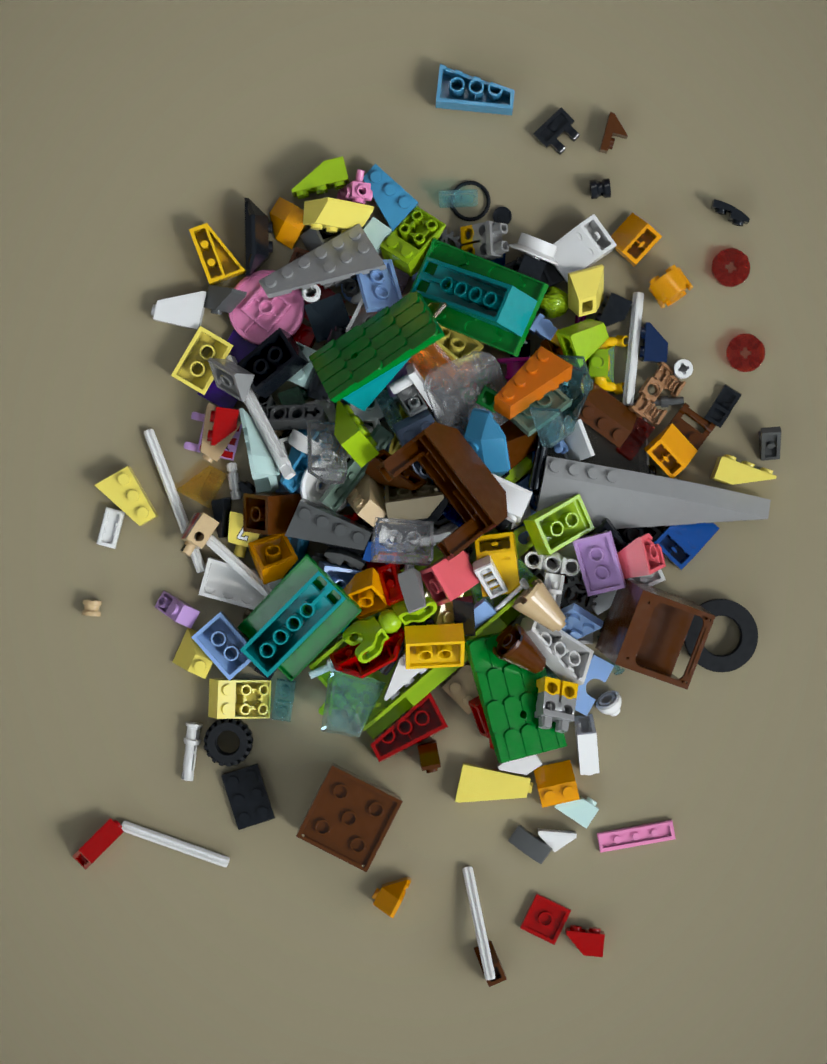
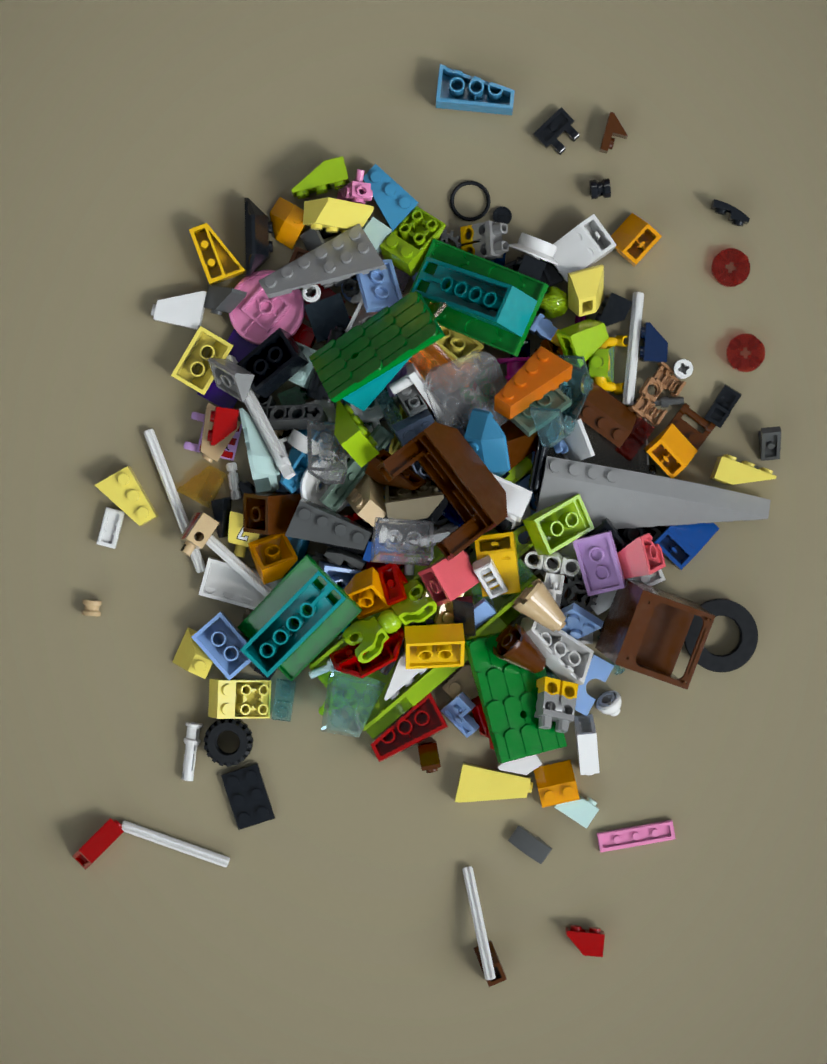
(177, 609): lavender slope -> none
(349, 817): reddish brown piece -> none
(391, 895): light orange slope -> none
(412, 589): light grey slope -> none
(457, 713): none -> light blue plate
(458, 198): clear light blue slope -> none
(486, 398): green slope -> none
(523, 584): white piece -> none
(545, 918): red tile -> none
(556, 838): white slope -> none
(670, 286): light orange brick -> none

